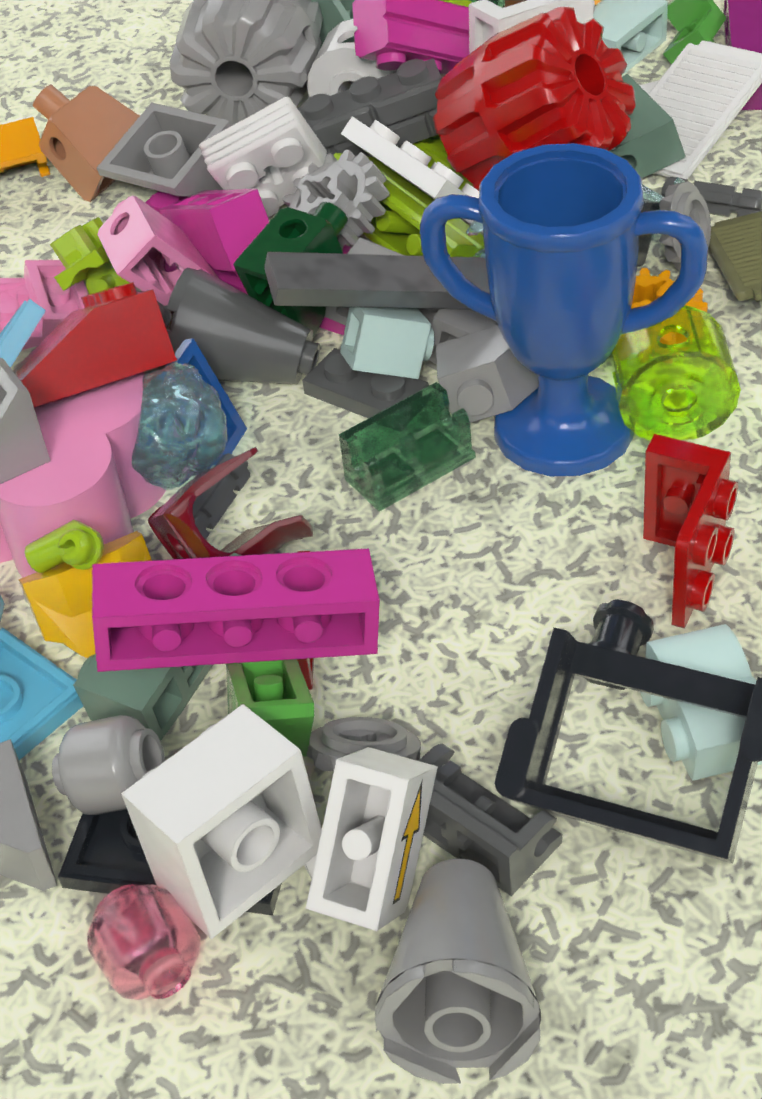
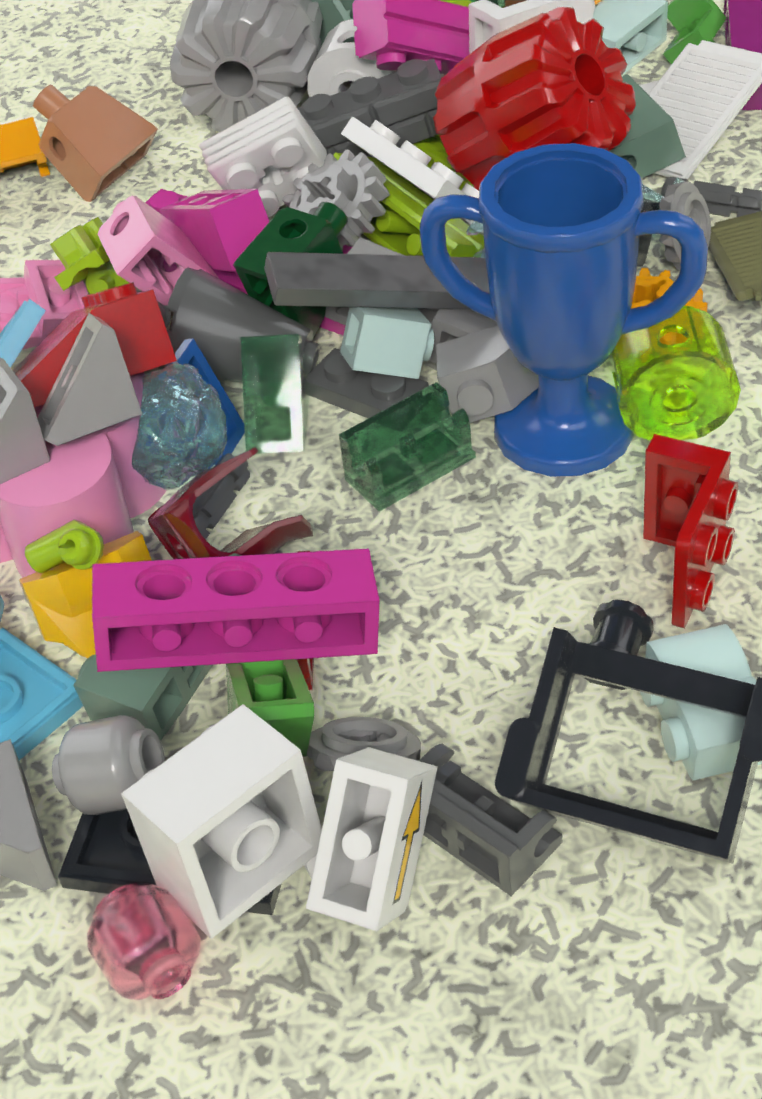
(90, 388): none -> light grey slope
(164, 151): light grey slope -> none
(274, 393): none -> clear green slope
(458, 981): light grey cone -> none

